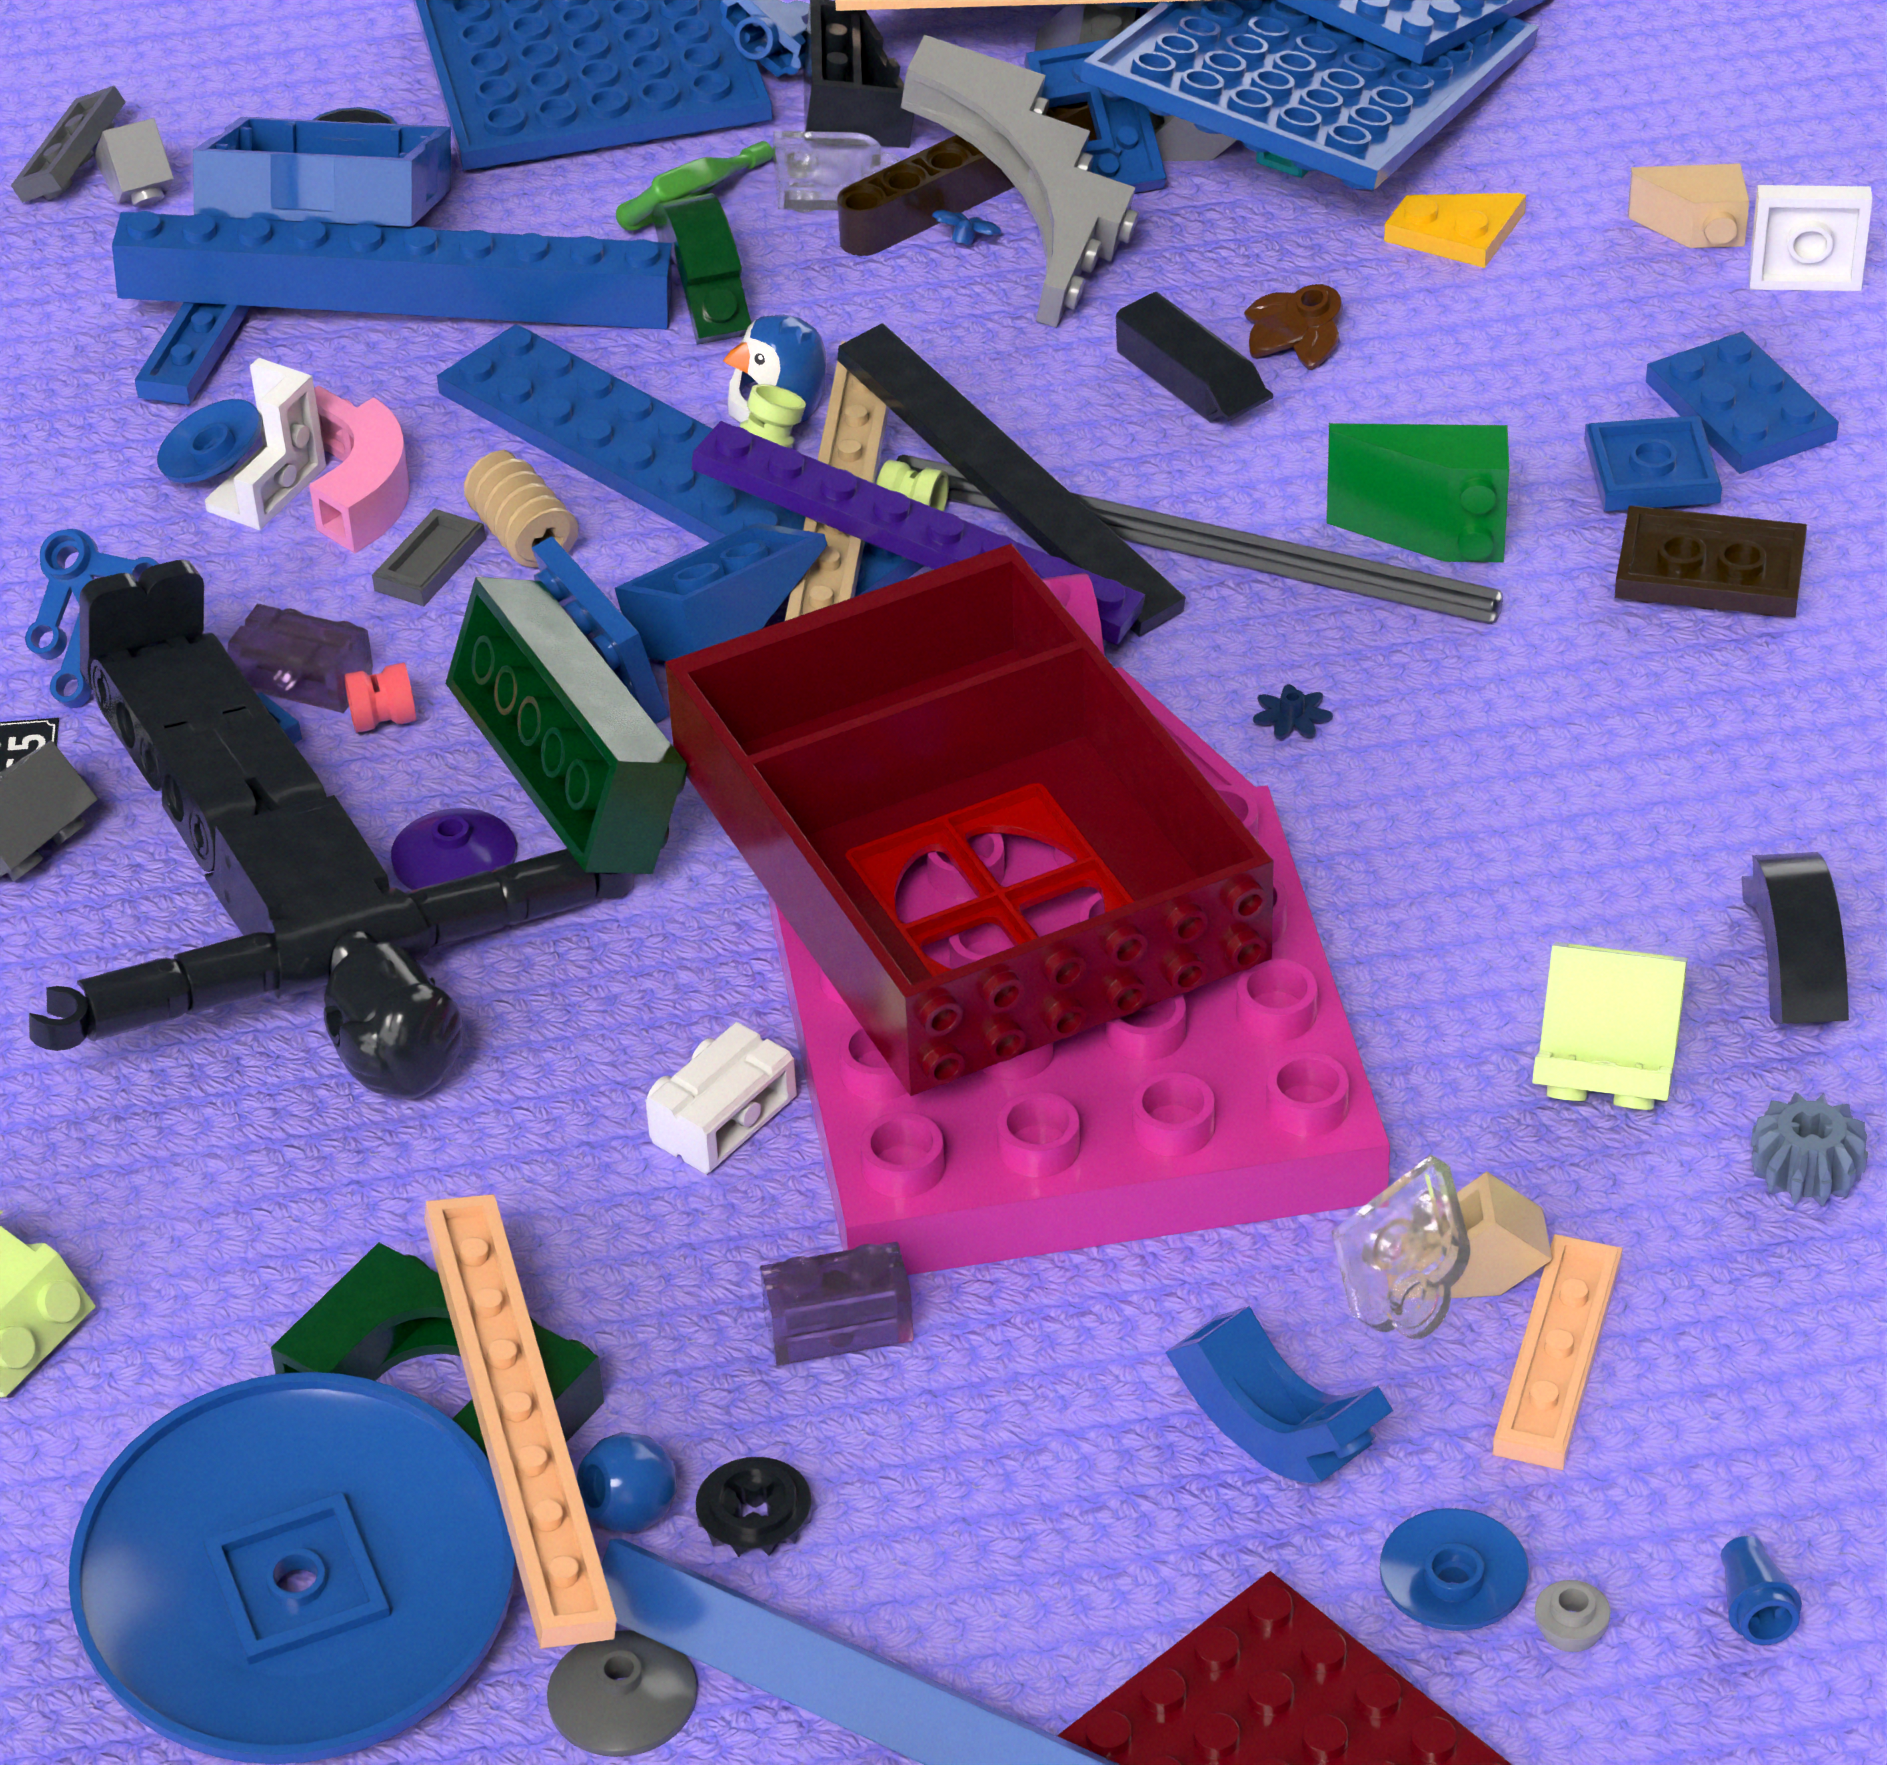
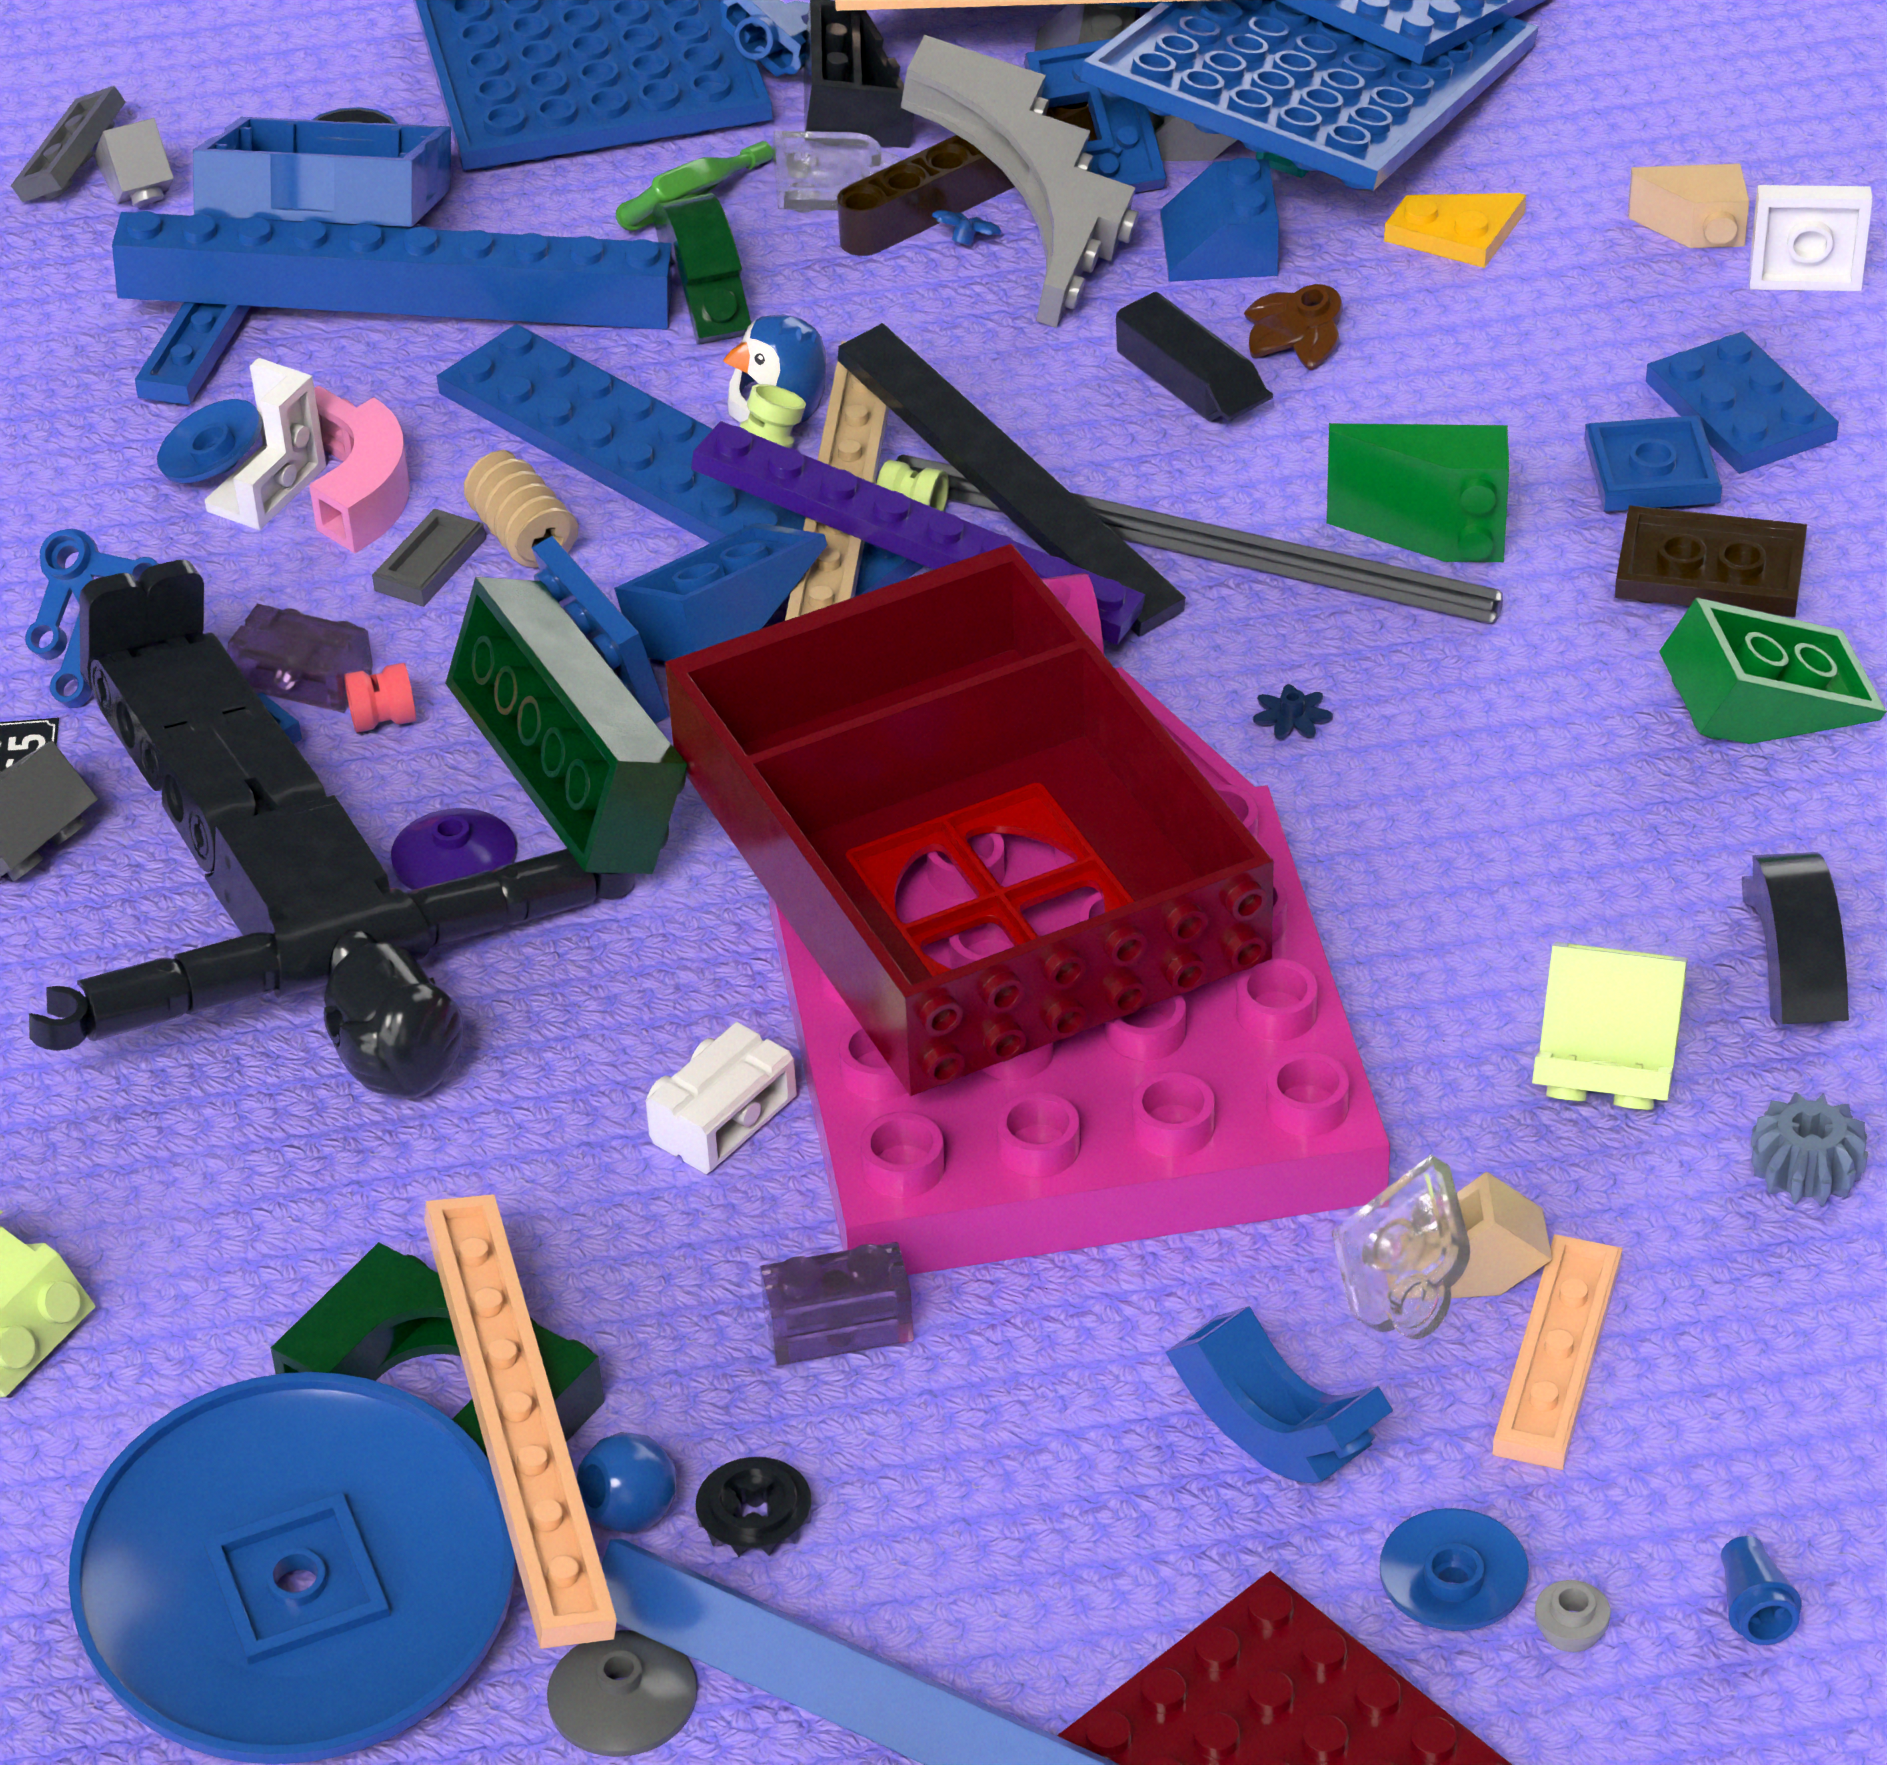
(1223, 224): none -> blue slope
(1765, 675): none -> green slope

